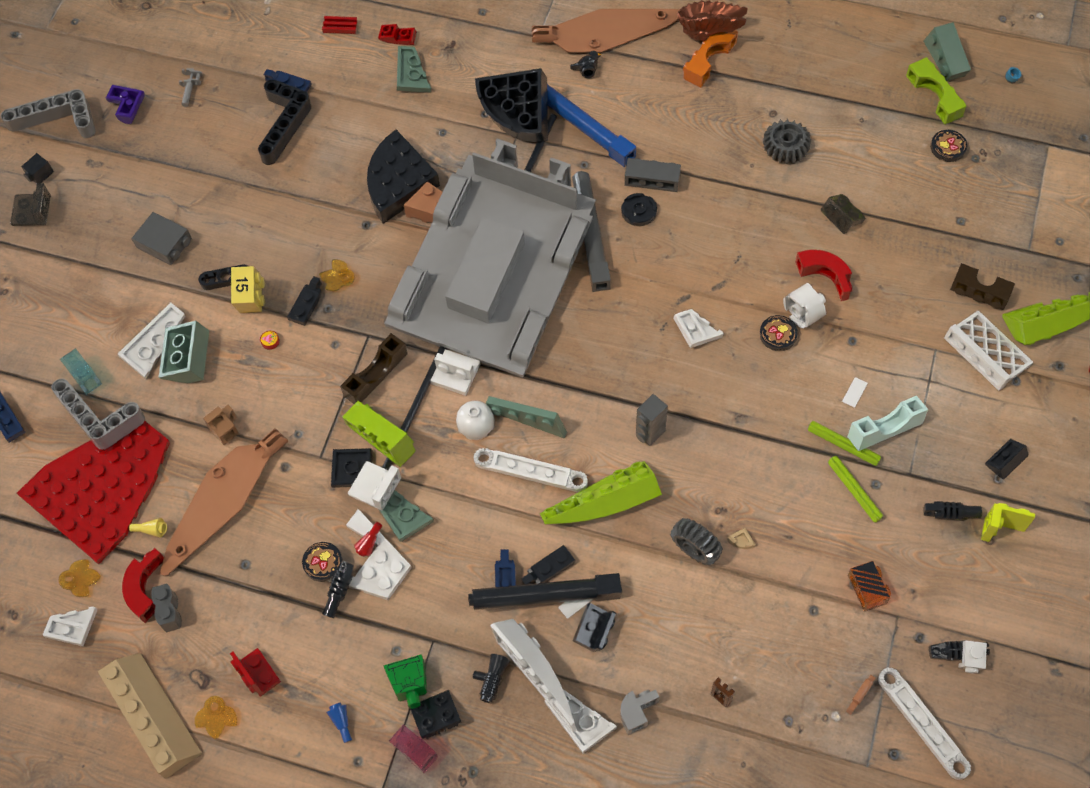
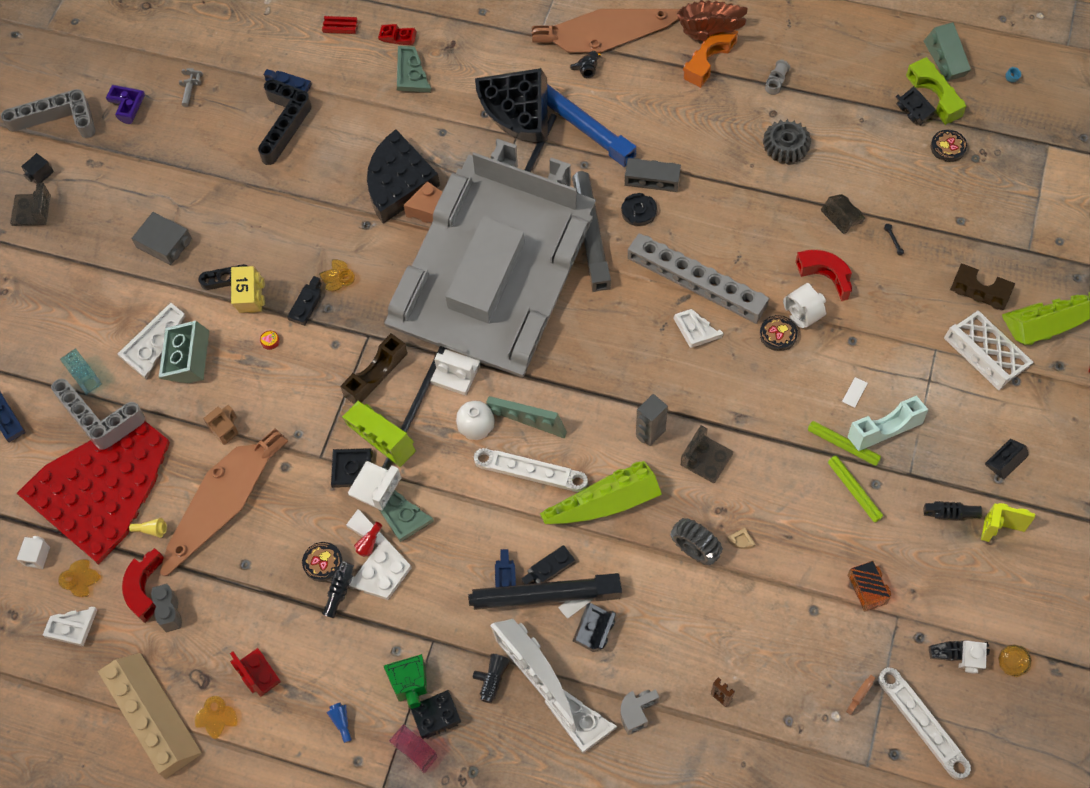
(33, 552): none -> white brick
(702, 286): none -> light grey brick
(705, 456): none -> clear smoke bracket
(777, 76): none -> light grey connector
(888, 227): none -> black hinge
(916, 105): none -> black bracket
(1015, 660): none -> clear yellow hair

